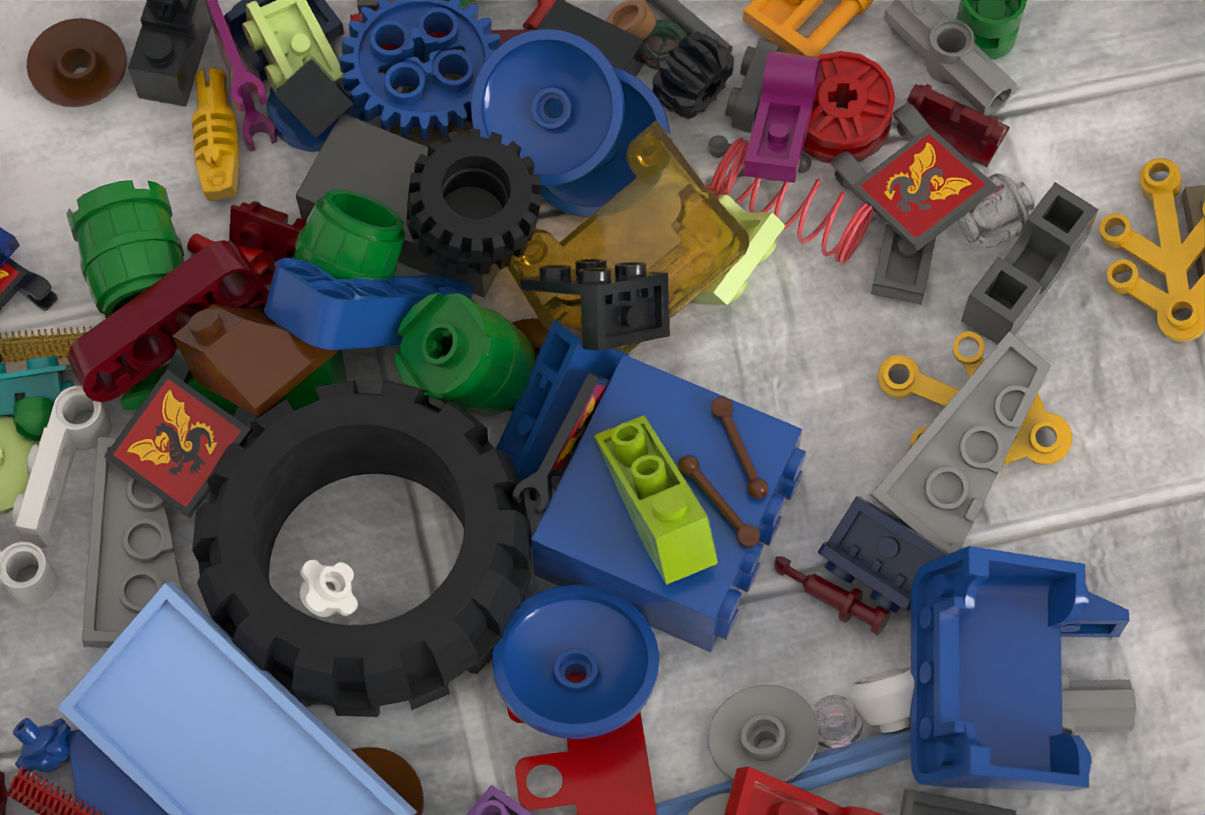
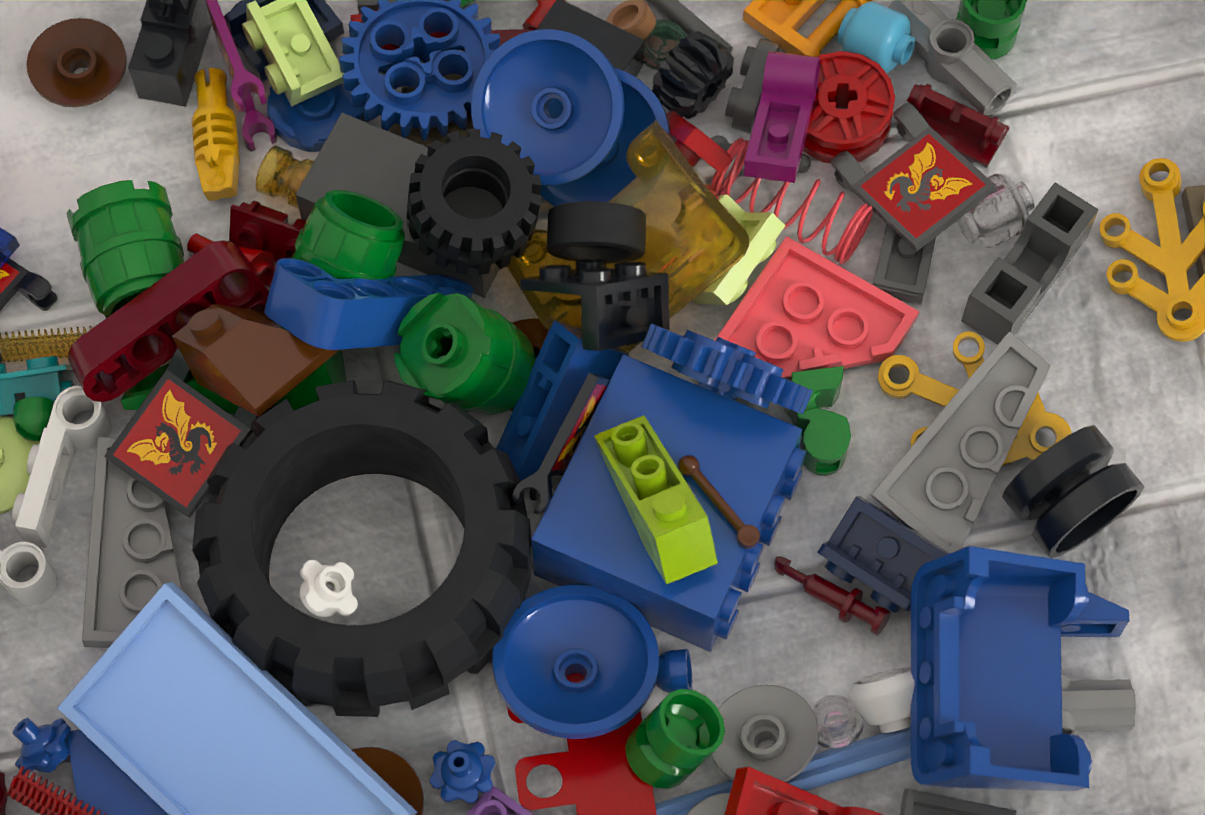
(282, 174): none -> clear yellow wheel
(313, 96): black panel -> none
(462, 772): none -> blue plant
(596, 231): none -> black tyre
(674, 671): none -> blue hinge
(675, 739): none -> green wheel
(697, 144): none -> red plate
(722, 410): reddish brown hinge -> none
(727, 368): none -> blue gear
(816, 315): none -> coral plate
(824, 432): none -> green leg
(877, 34): none -> medium azure head
(1072, 491): none -> black wheel

